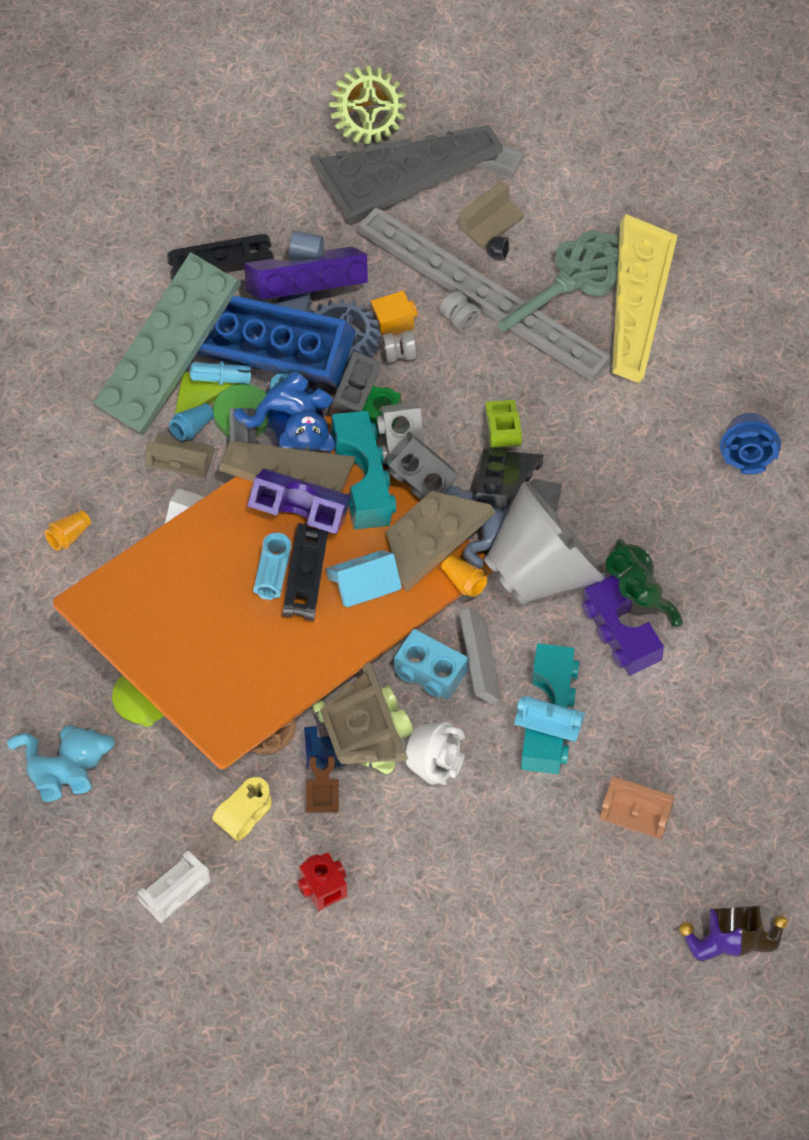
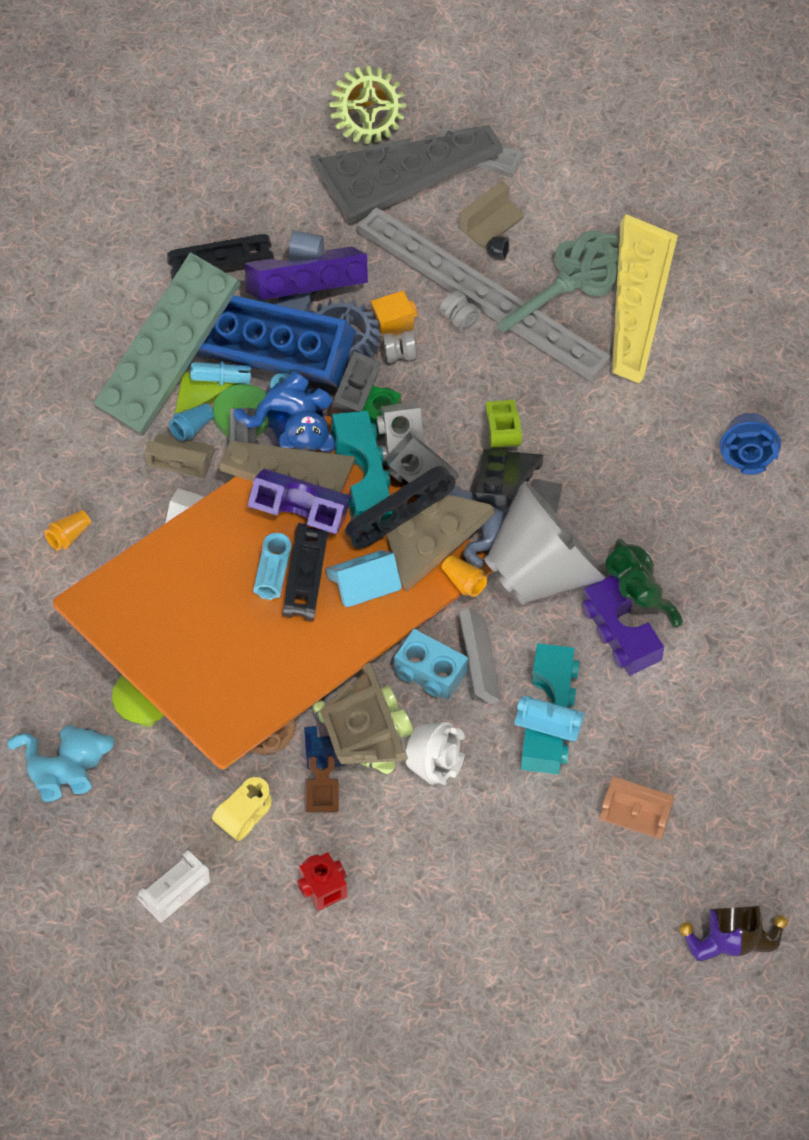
(398, 503): none -> black beam

